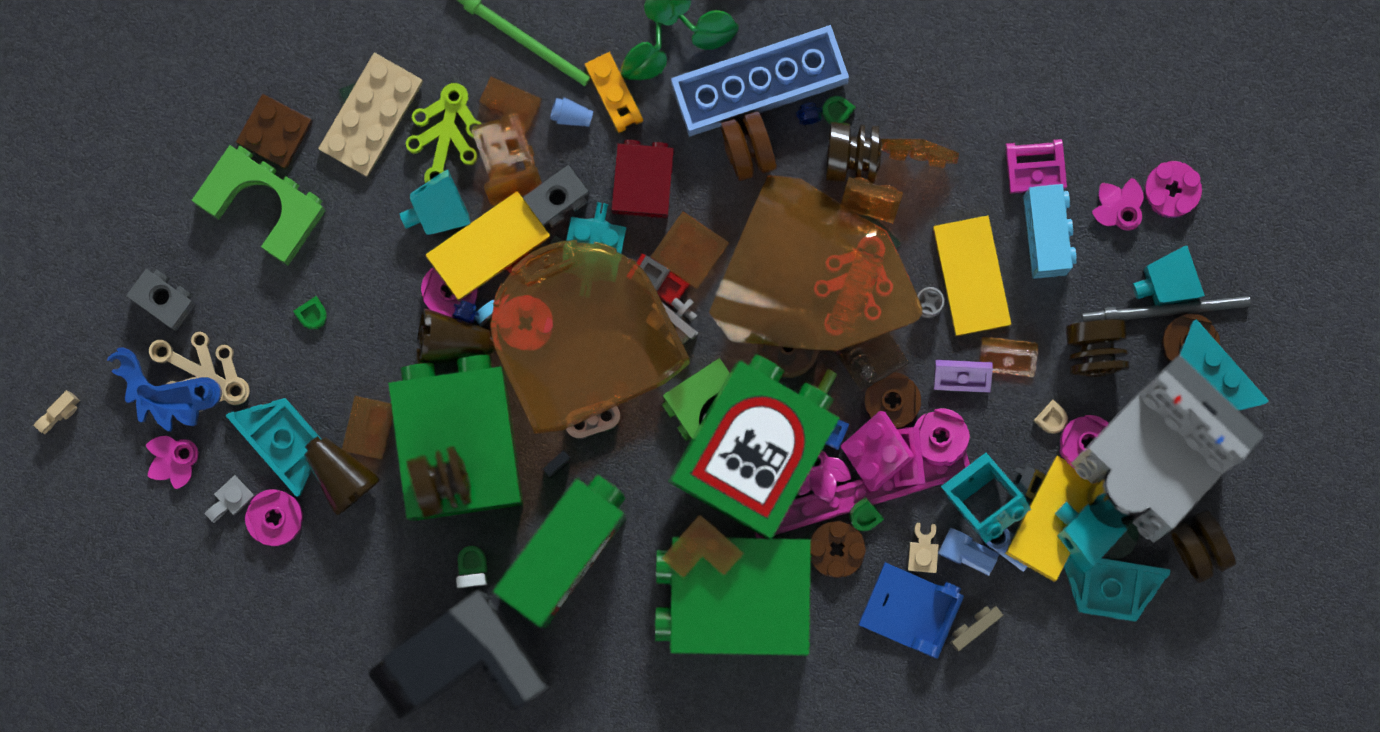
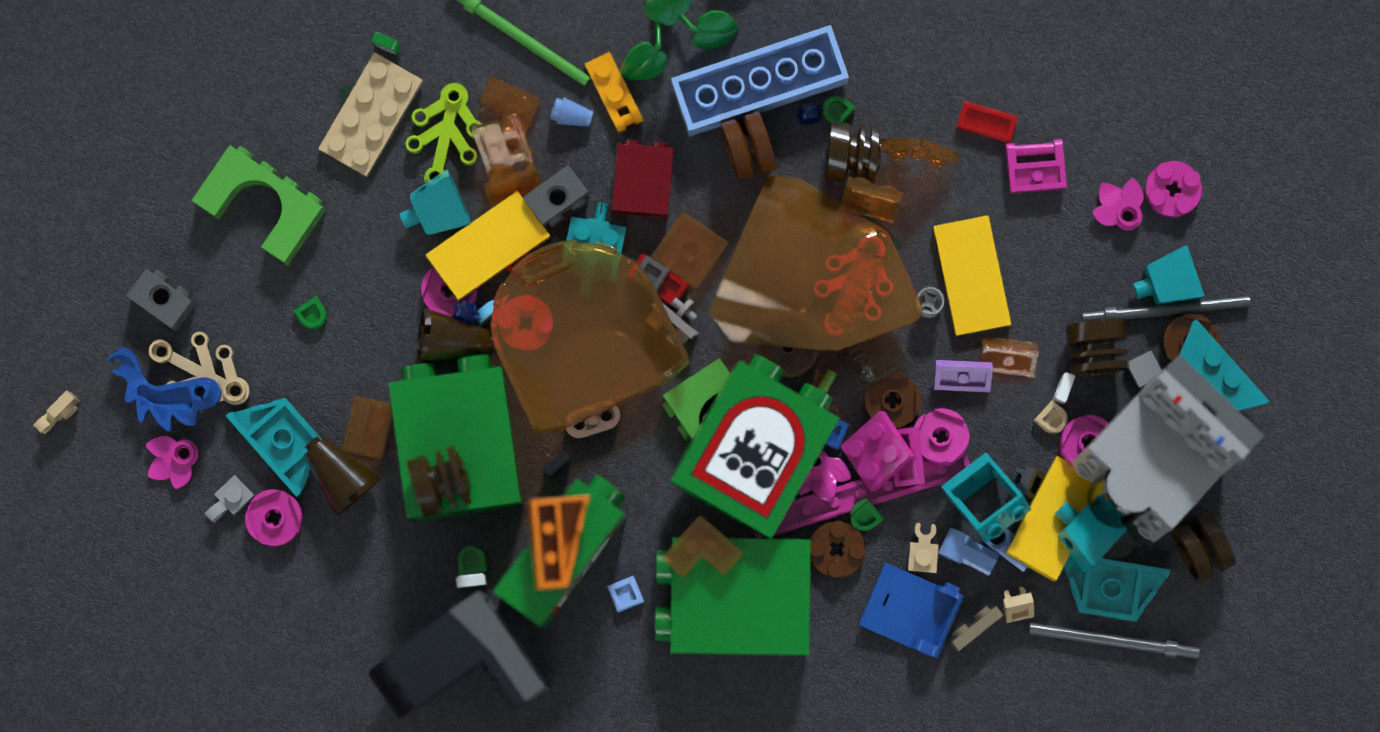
(274, 131): reddish brown plate -> none
(386, 43): none -> green tile
(554, 538): none -> orange wedge
(625, 594): none -> light blue tile
(986, 122): none -> red tile
(1019, 606): none -> tan tile
(1049, 231): medium azure brick -> none
(1063, 388): none -> white tile
(1144, 368): none -> light grey tile
(1169, 649): none -> dark grey bar

